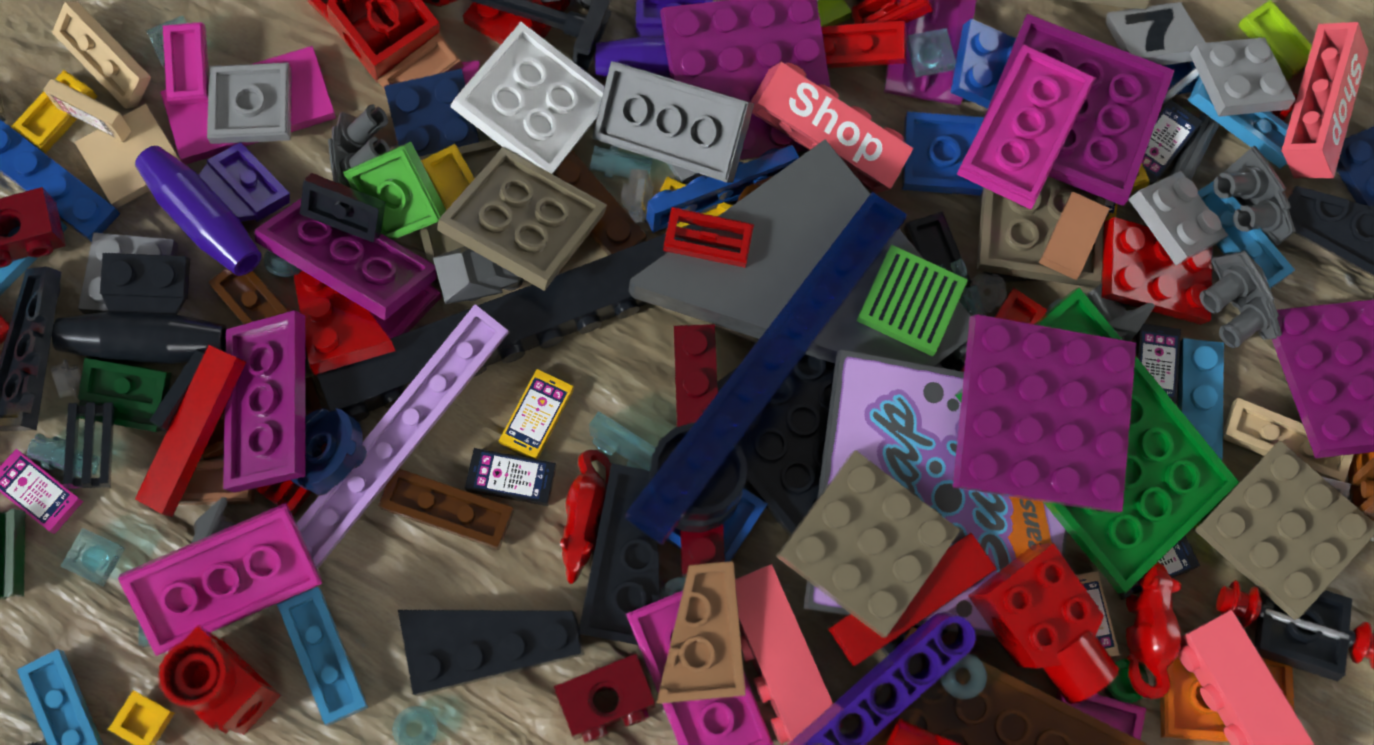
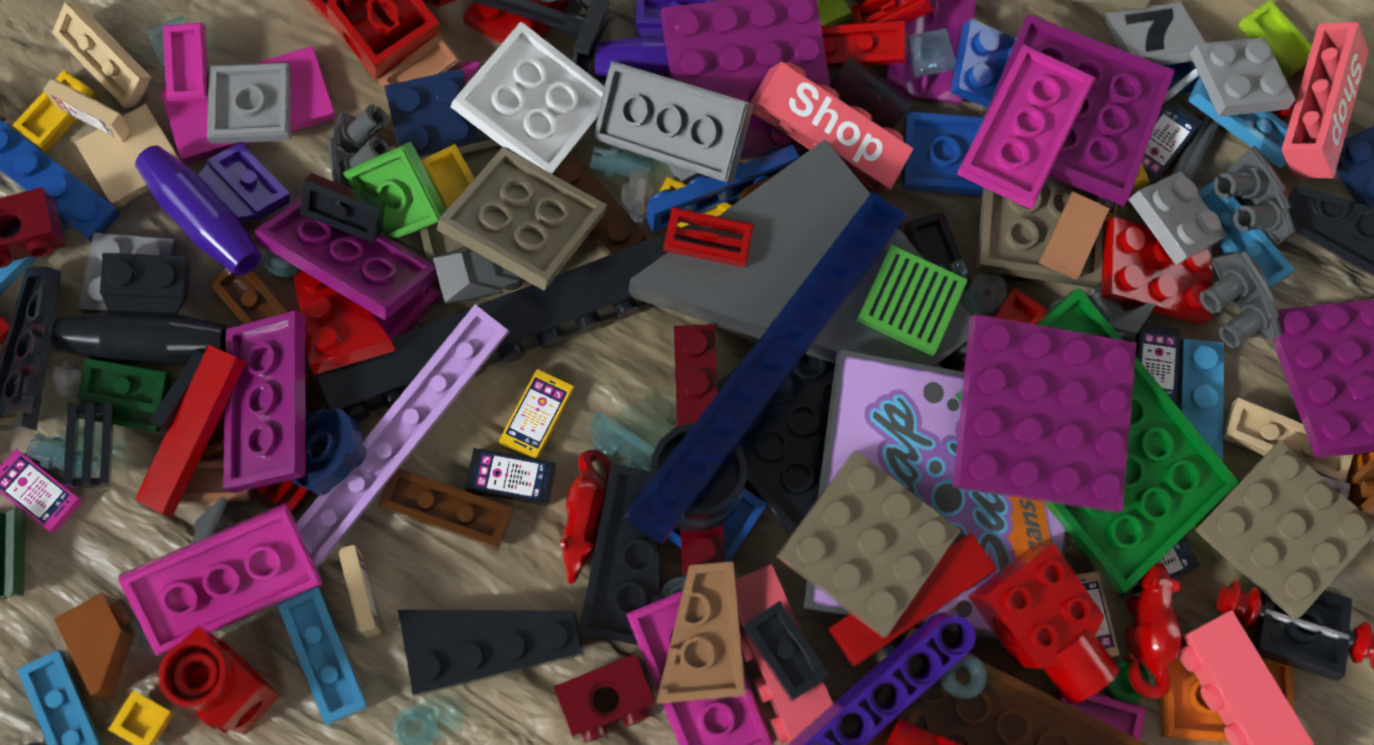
(92, 557): clear light blue plate -> none
(98, 641): none -> dark orange slope
(360, 591): none -> tan tile
(785, 651): none -> black plate
(865, 89): none -> black plate

